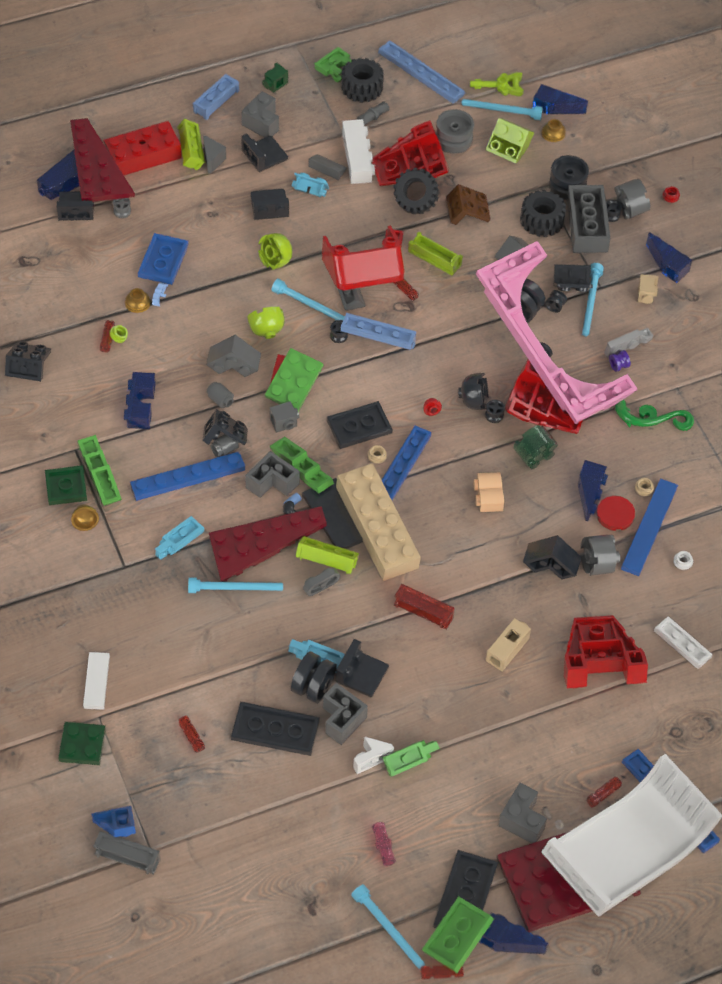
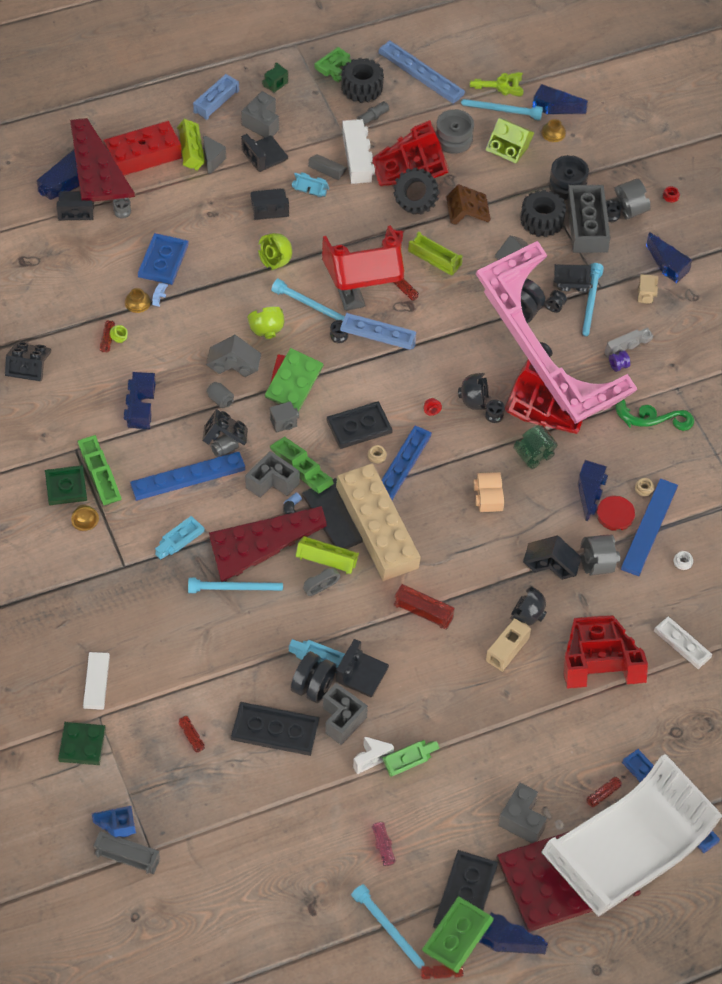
(530, 607): none -> black cylinder

